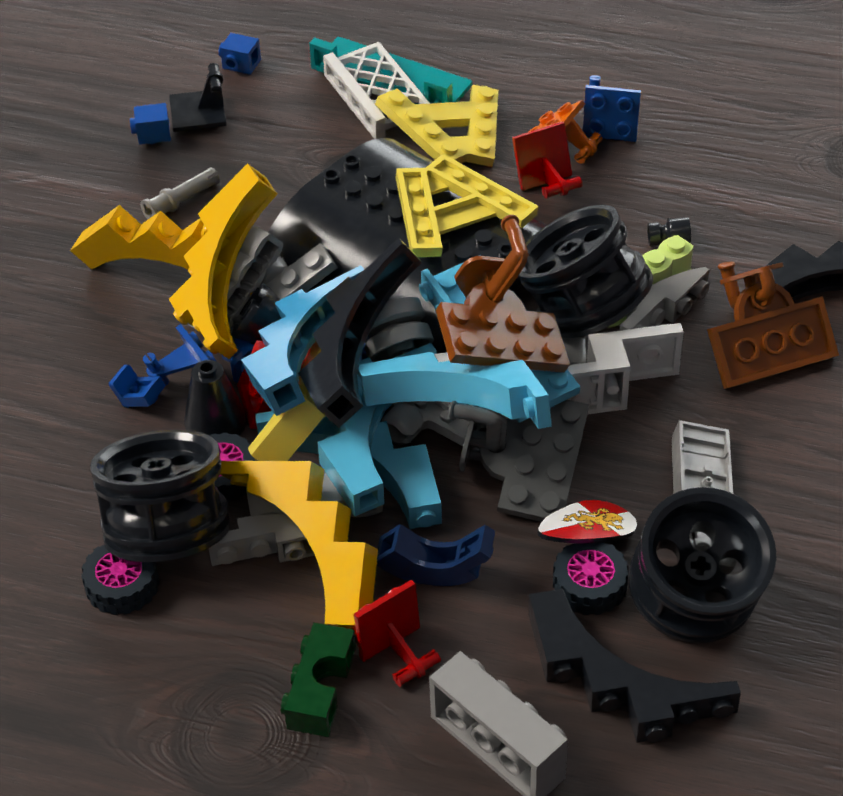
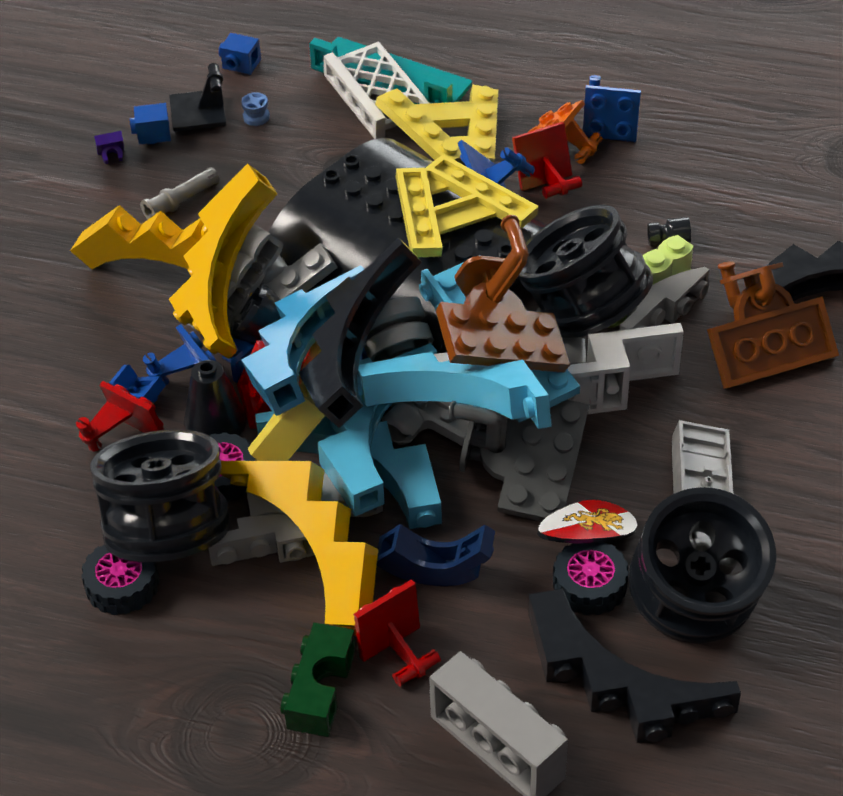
(109, 143): none -> dark purple tile
(119, 408): none -> red plate
(255, 109): none -> medium blue wheel
(495, 172): none -> blue plate

